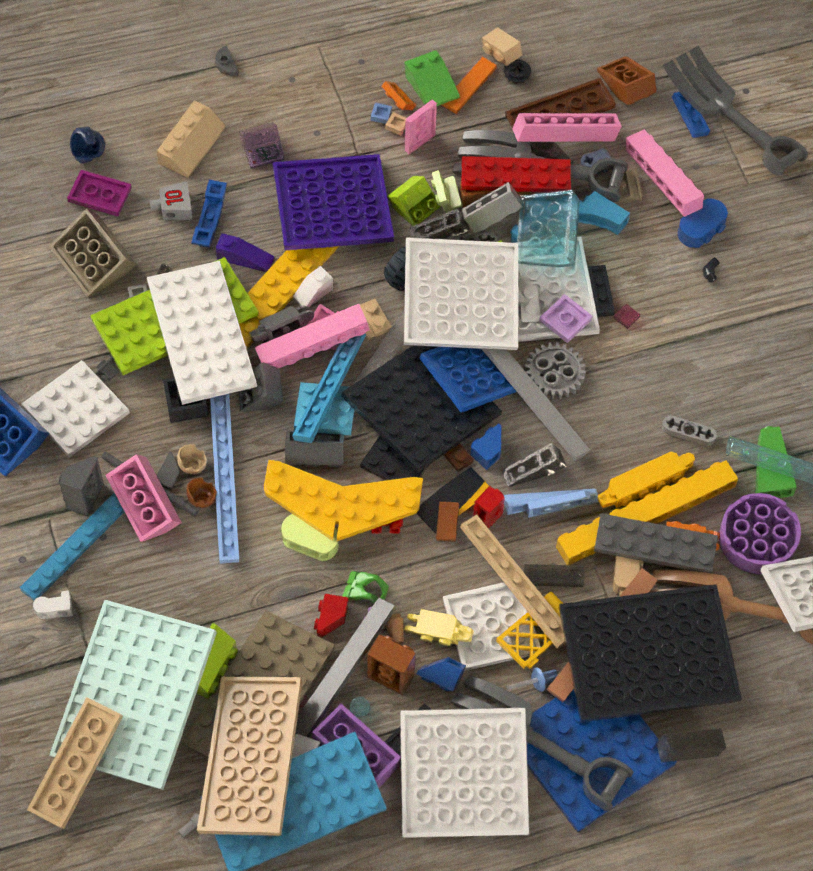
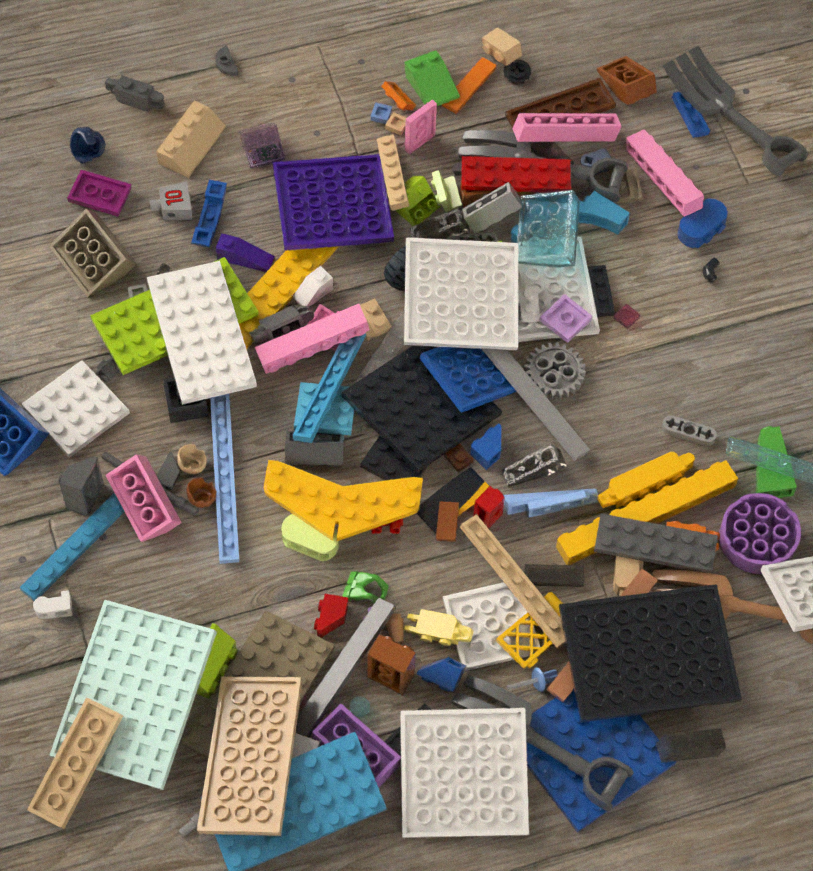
(135, 93): none -> dark grey hinge
(268, 390): dark grey slope -> none
(392, 172): none -> tan plate

